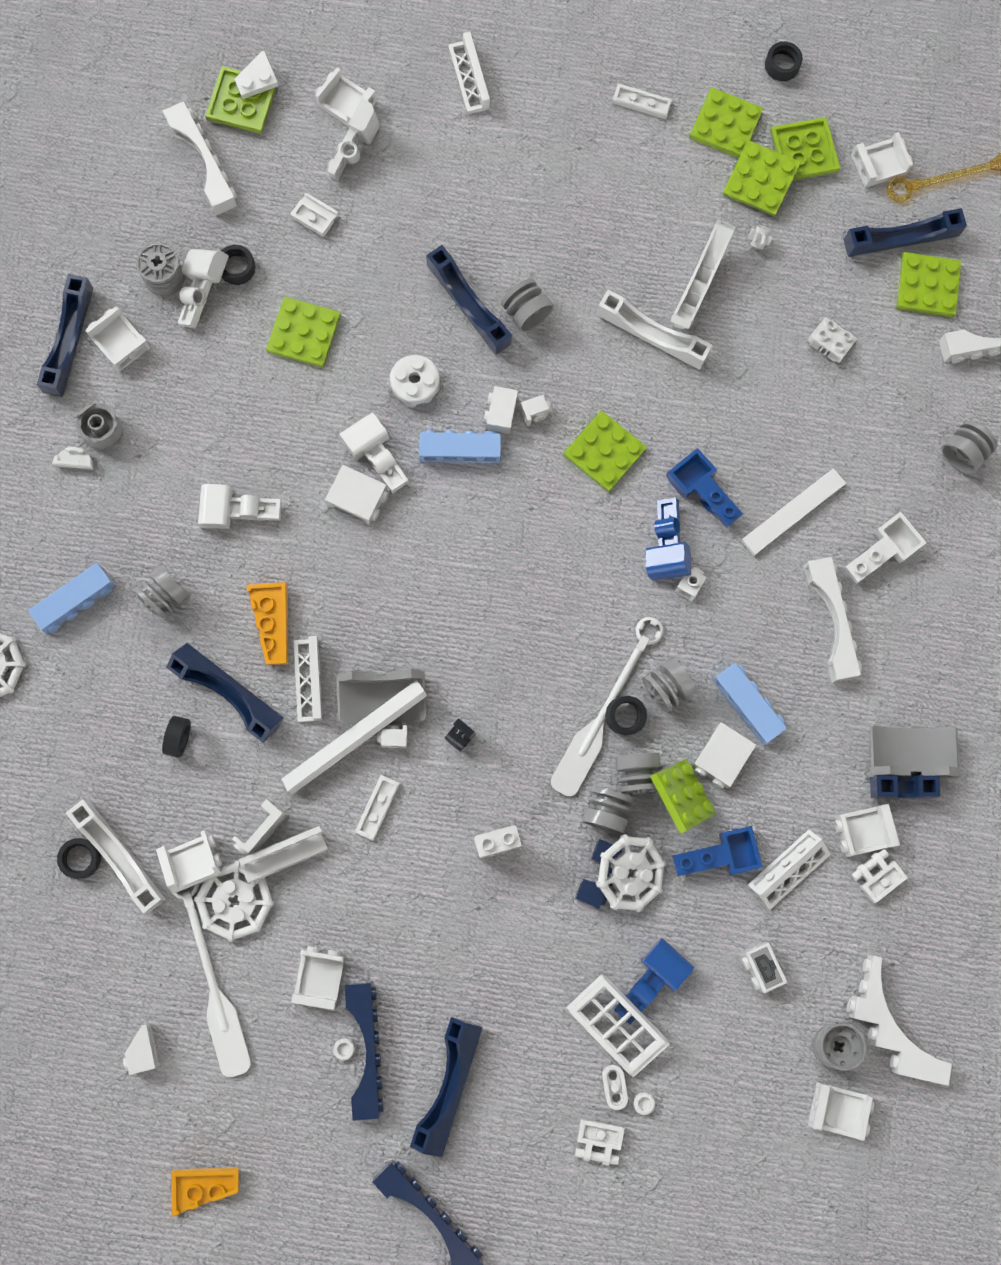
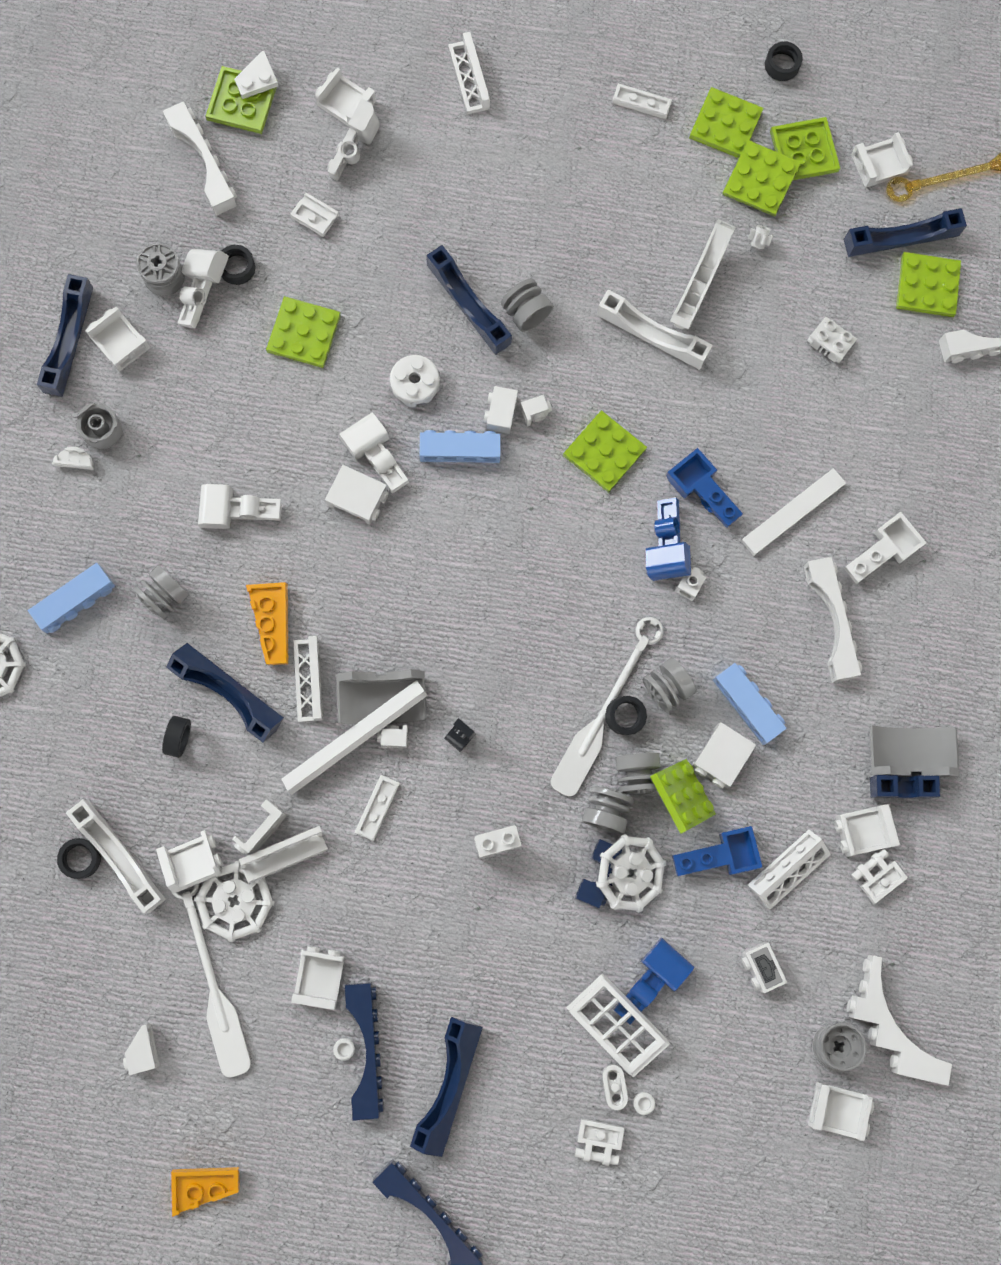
(969, 447): light grey wheel -> none

